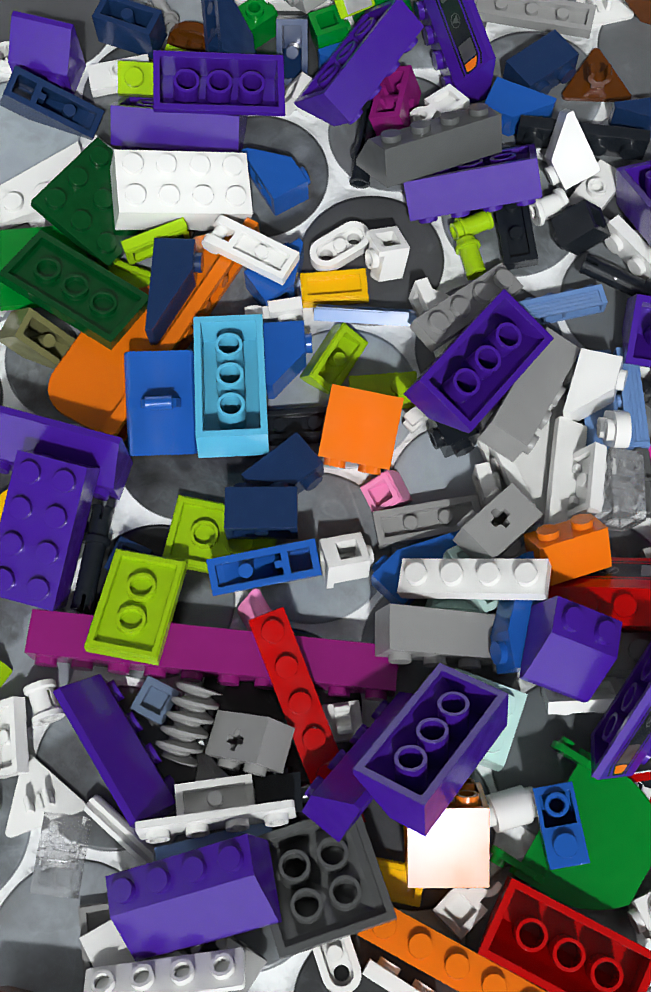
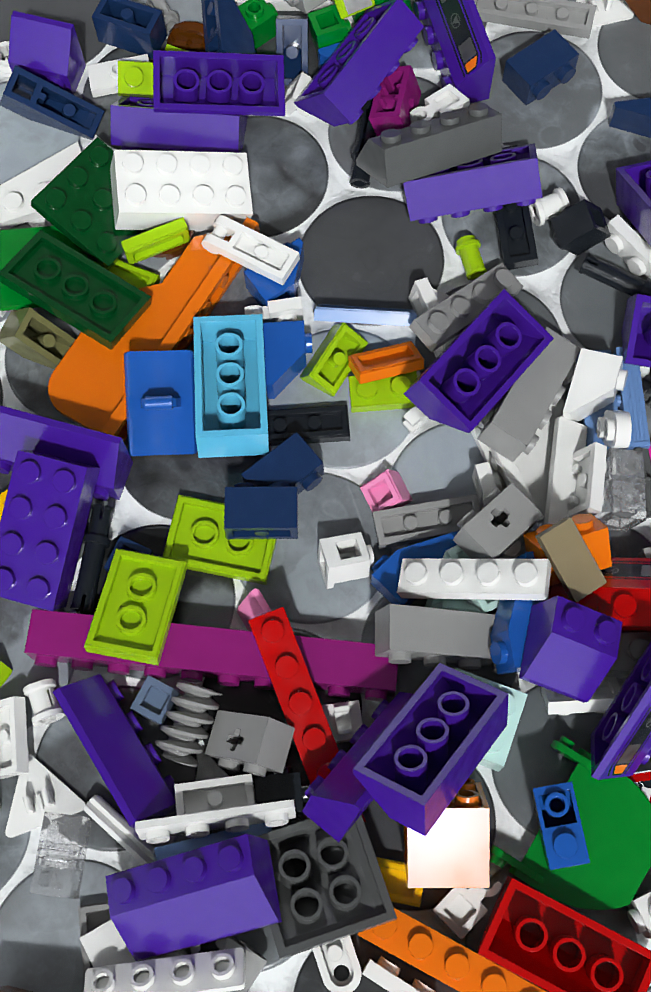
(171, 282): dark blue slope -> none
(264, 567): blue slope -> none
(277, 179): blue slope -> none
(334, 287): yellow tile -> none
(337, 246): white plate -> none
(360, 429): orange brick -> none
(386, 253): white brick -> none
(386, 362): none -> orange tile
(451, 440): black brick -> none
(471, 225): lime pin -> none
(511, 808): white brick -> none
(516, 100): blue slope -> none
(567, 304): medium blue piece -> none
(569, 153): white slope -> none
(571, 559): none -> dark tan tile
(596, 82): reddish brown piece -> none
(597, 188): white plate -> none
(602, 139): black plate -> none

